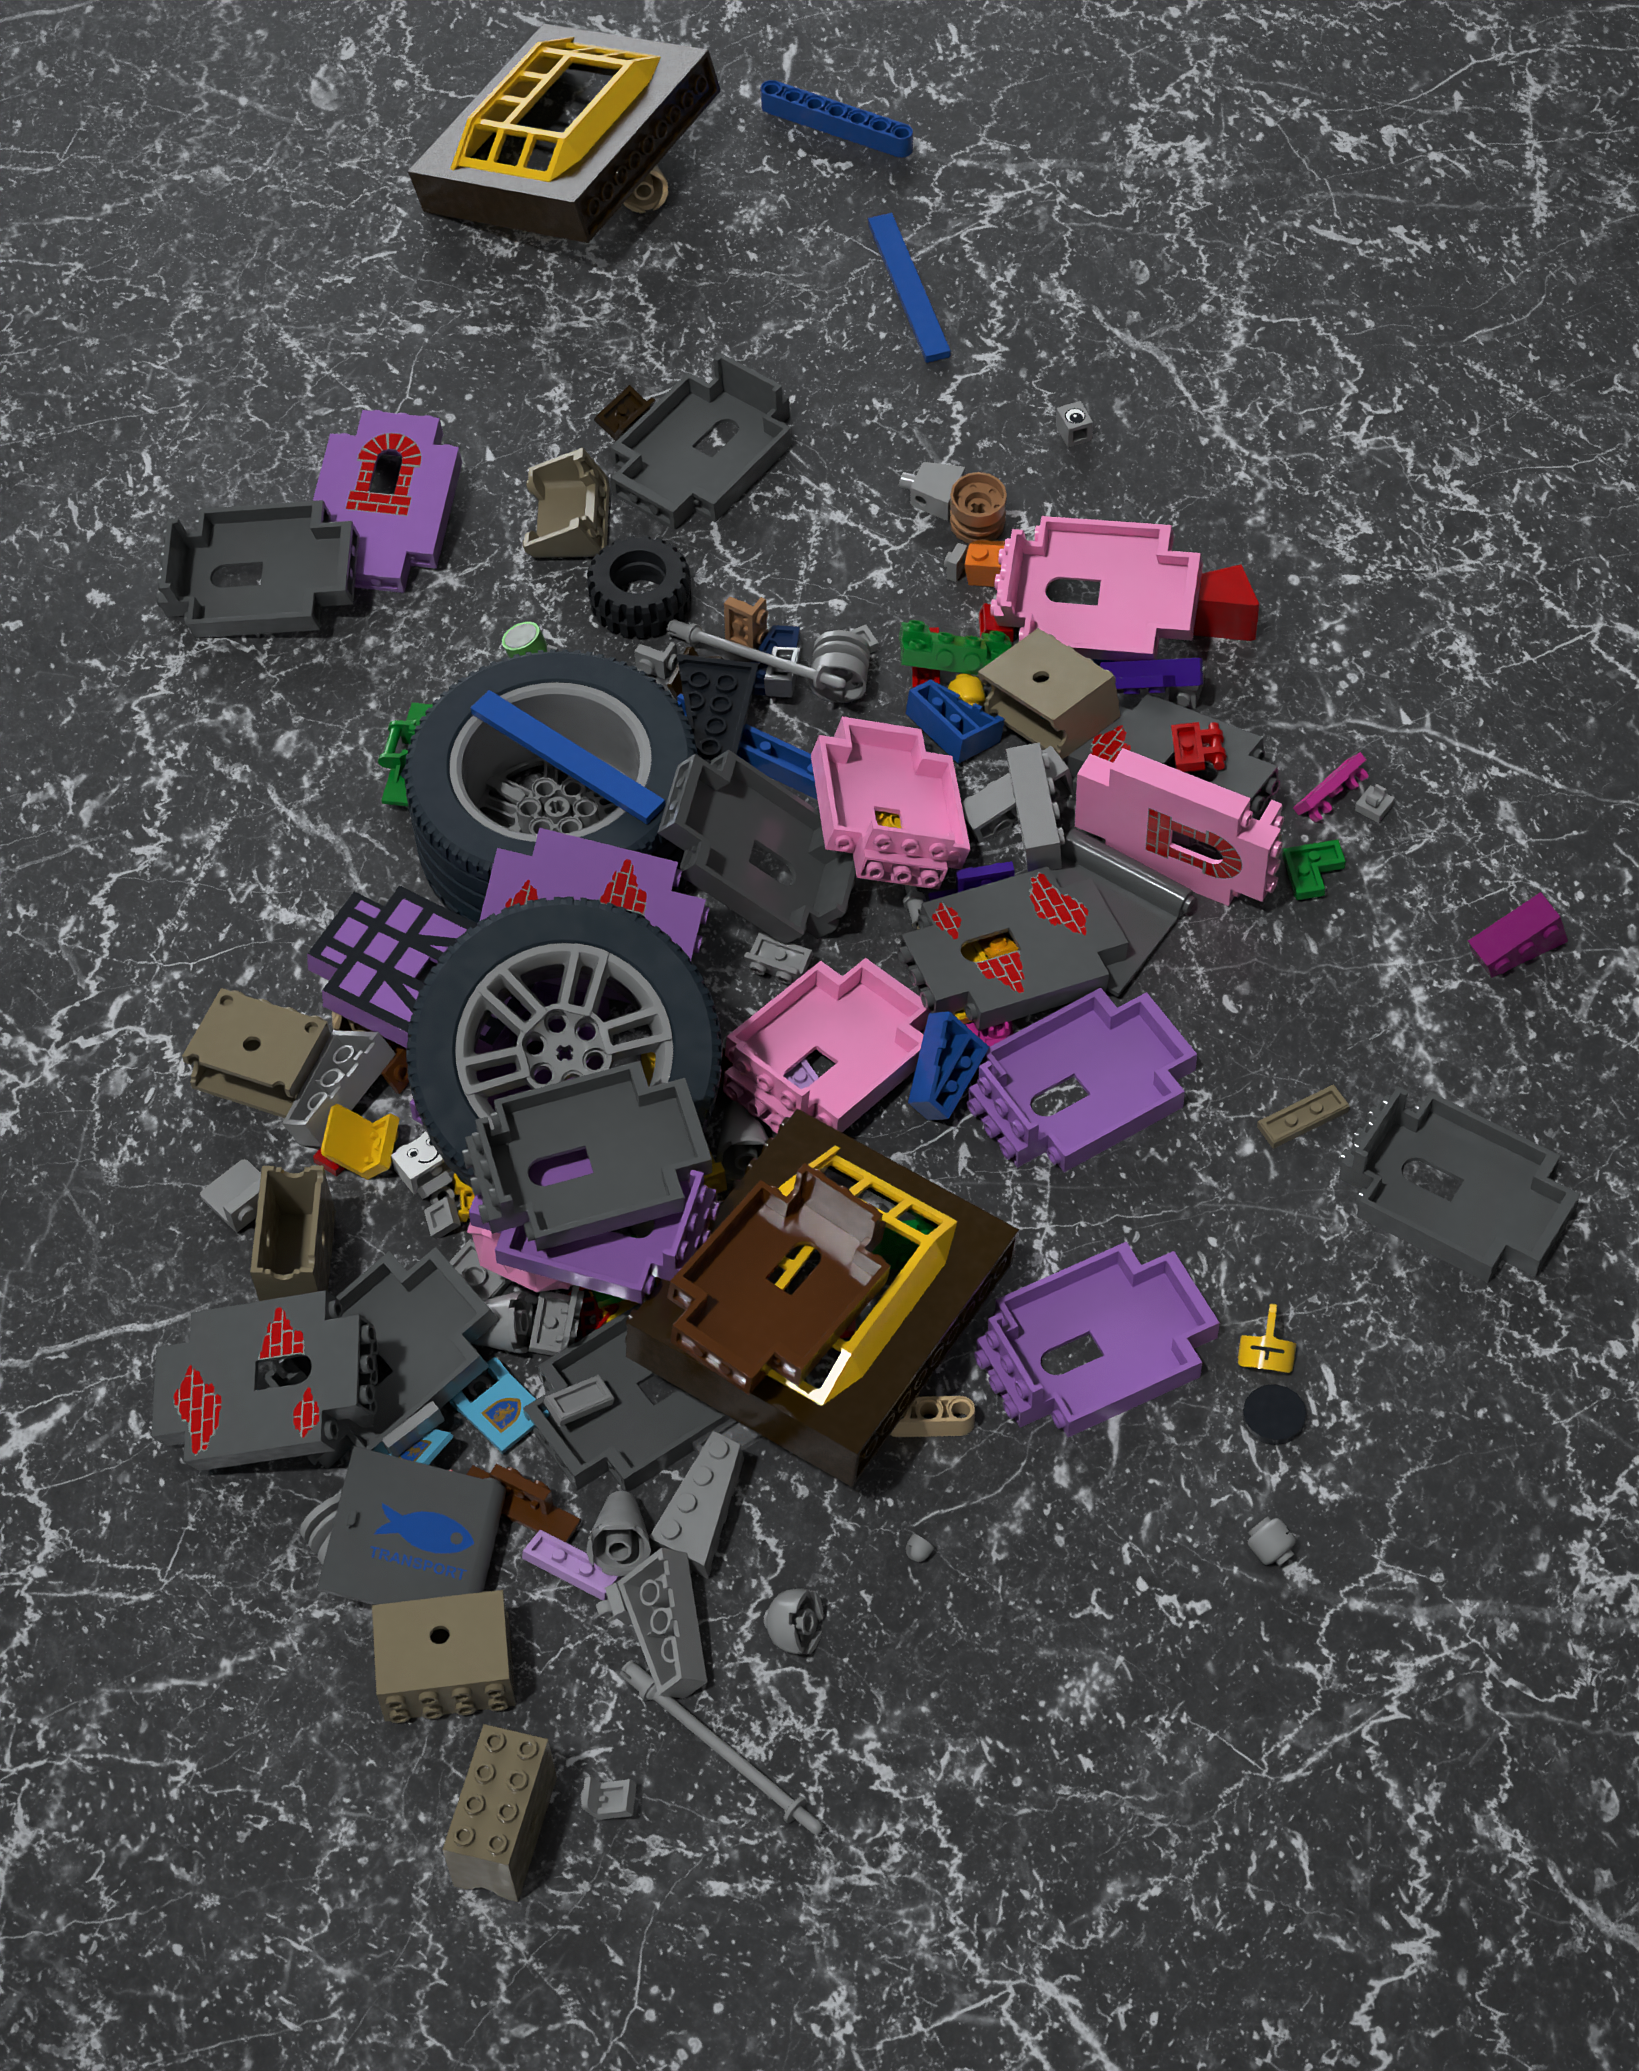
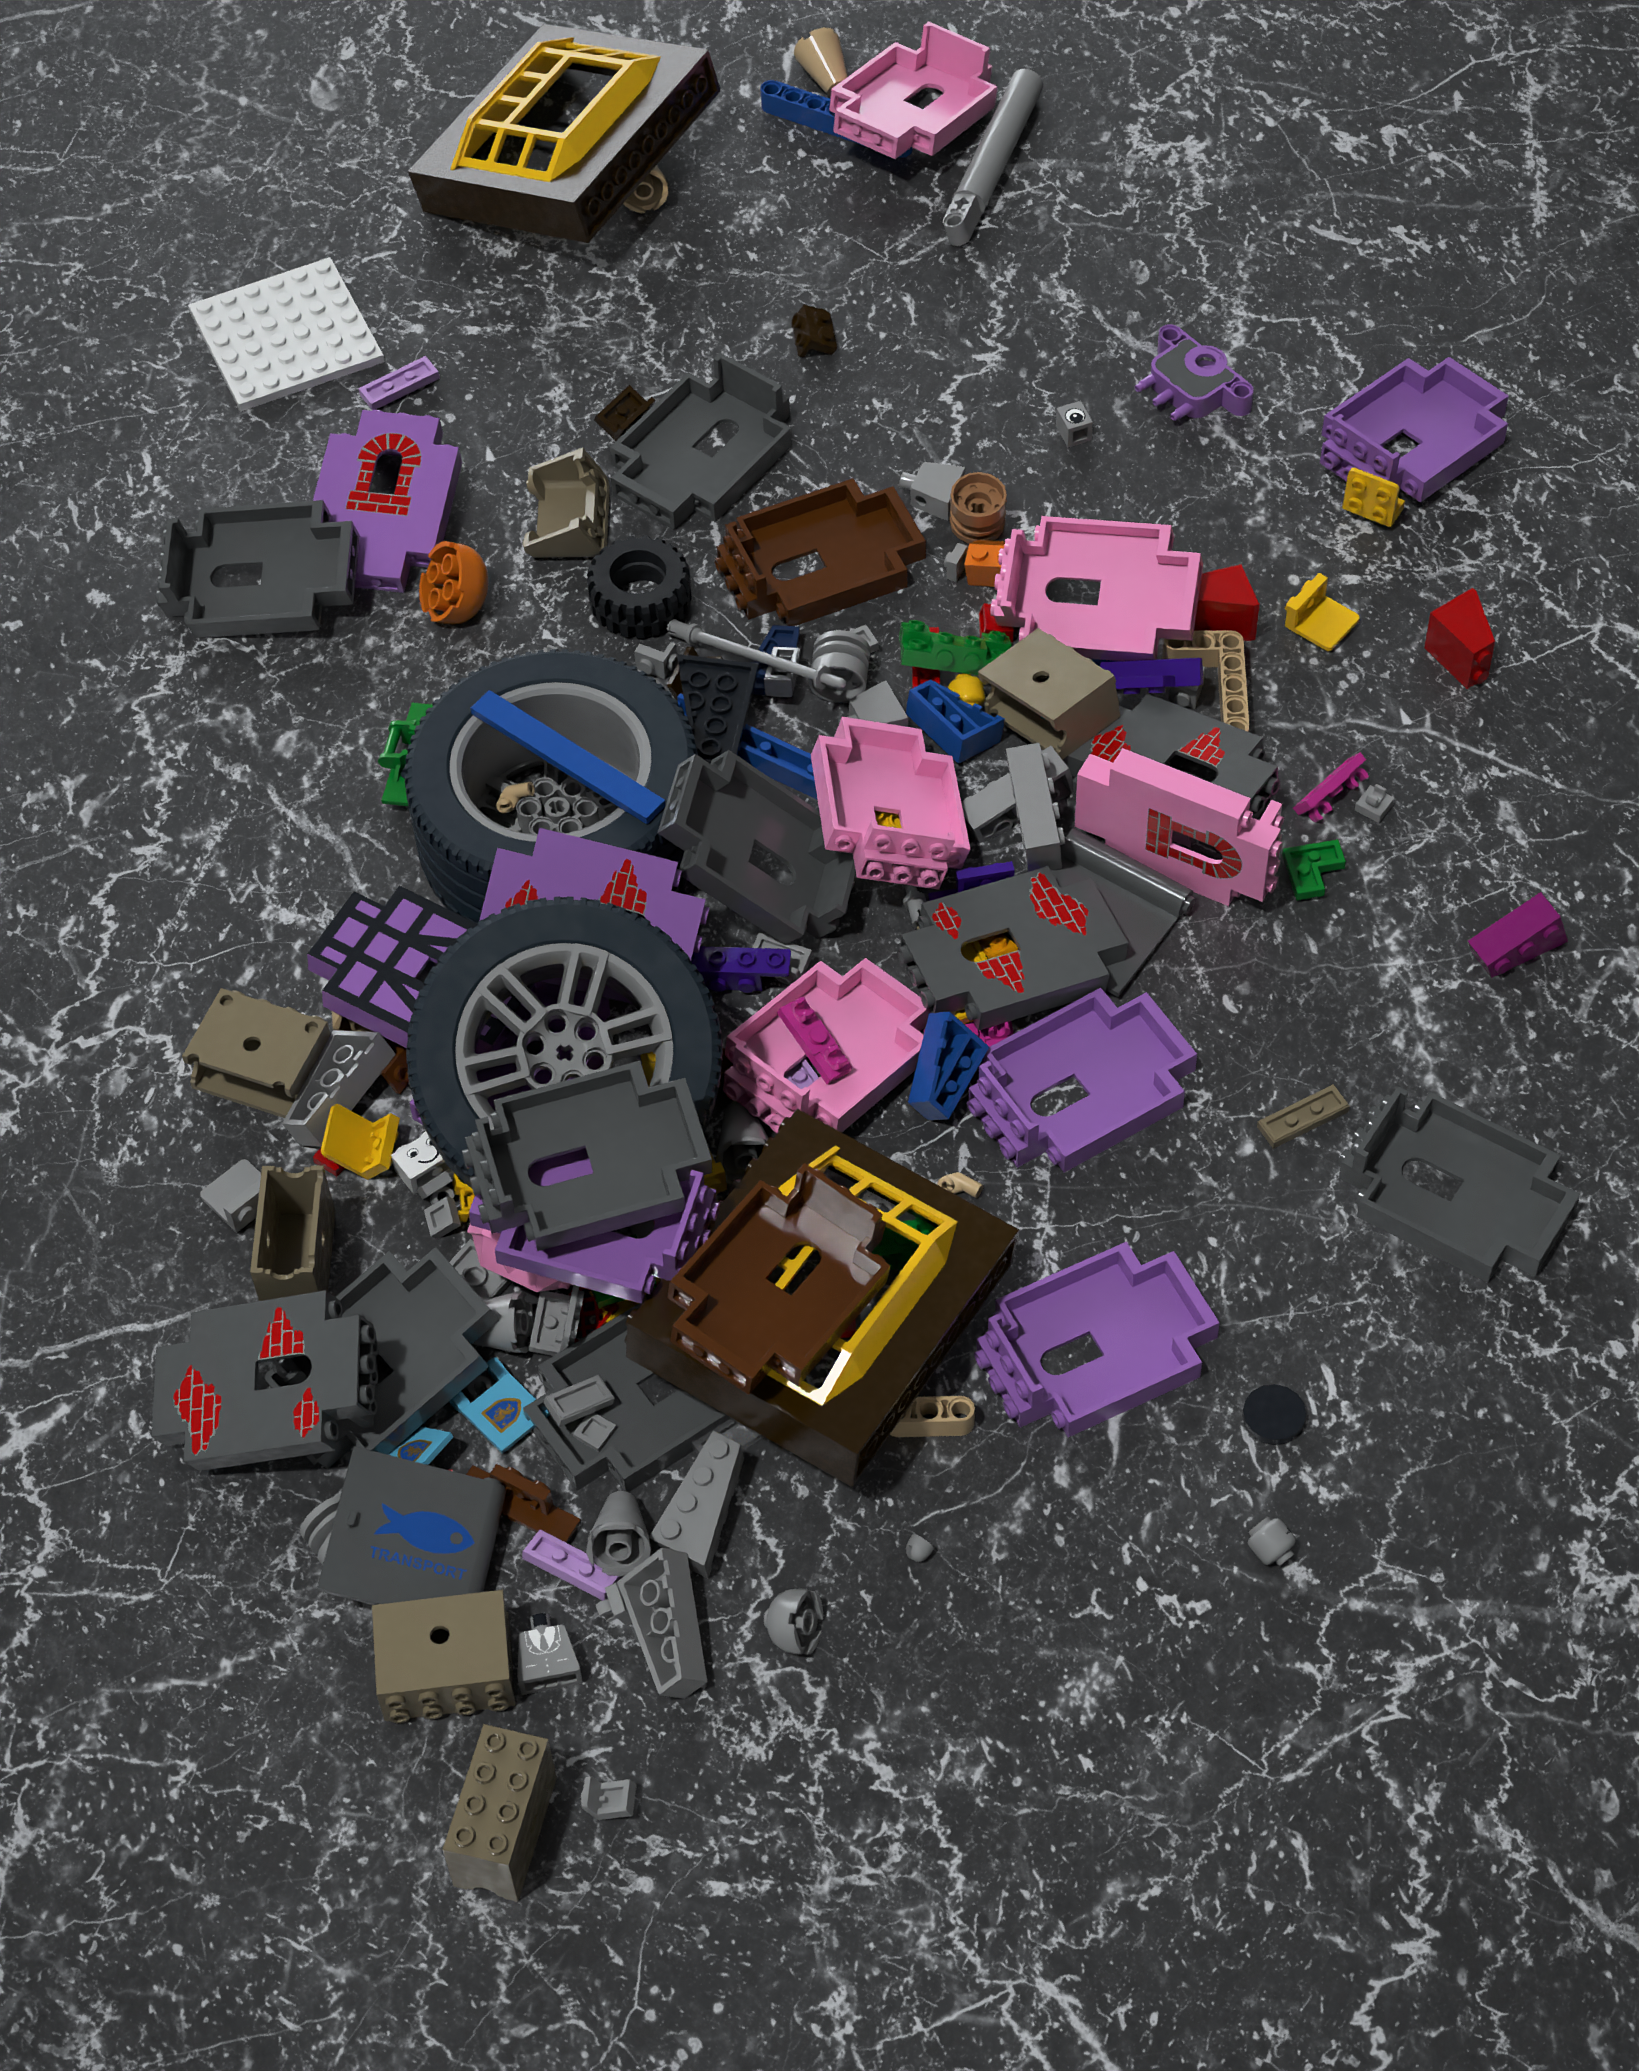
(286, 334): none -> white plate
(399, 383): none -> lavender plate
(413, 1429): light grey tile -> none
(463, 581): none -> orange cylinder
(512, 795): none -> tan arm
(524, 638): piece -> none
(546, 1657): none -> light grey torso
(594, 1431): none -> light grey plate
(647, 1691): light grey bar -> none
(740, 967): none -> dark purple bracket
(745, 622): medium nougat bracket -> none
(813, 330): none -> dark brown bracket
(814, 1039): none -> dark pink plate
(822, 58): none -> tan cone
(856, 536): none -> reddish brown panel
(873, 104): none -> bright pink panel
(878, 705): none -> light grey torso
(909, 288): blue tile -> none
(959, 1182): none -> tan arm
(992, 156): none -> light grey piece
(1188, 746): red plate -> none
(1194, 385): none -> medium lavender piece
(1226, 652): none -> tan beam
(1256, 1358): yellow helmet -> none
(1318, 616): none -> yellow bracket
(1372, 497): none -> yellow bracket
(1442, 409): none -> medium lavender panel
(1461, 639): none -> red slope

